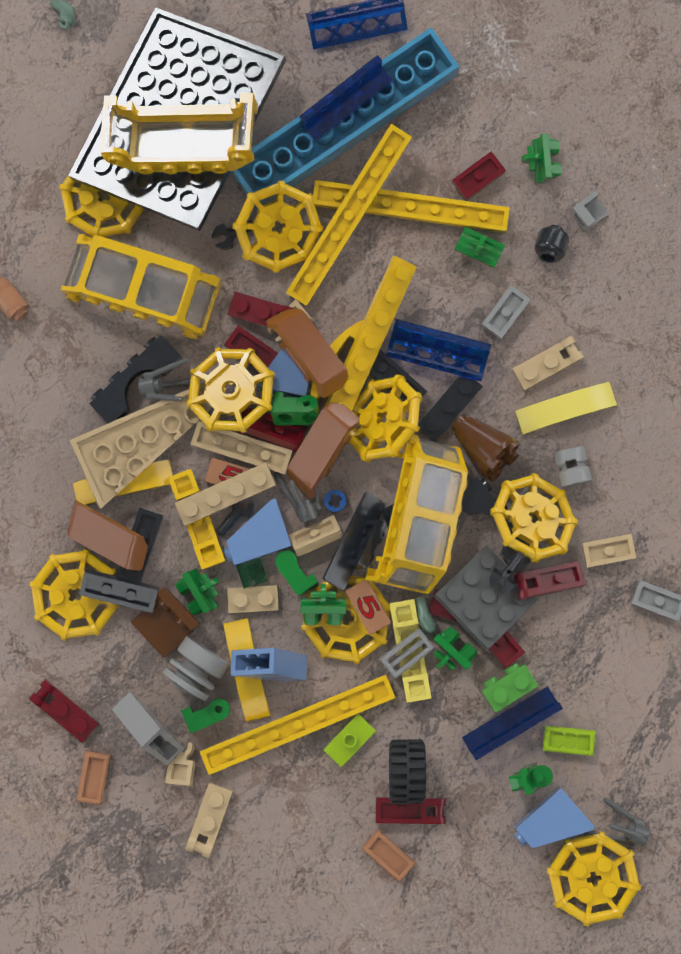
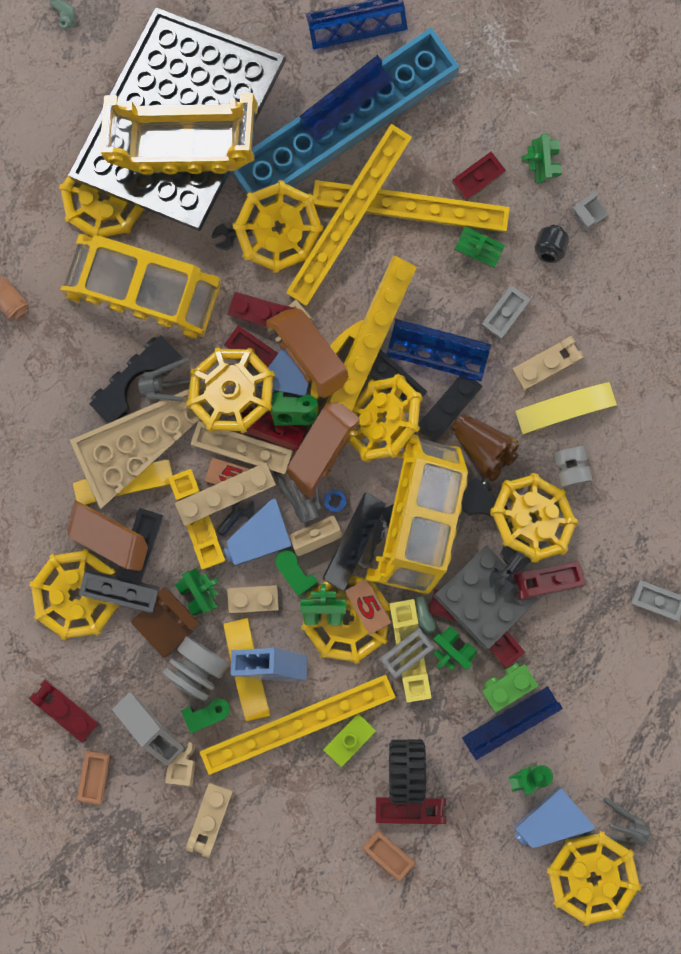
(251, 573): clear green plate -> none
(569, 740): lime plate -> none
(608, 550): tan plate -> none

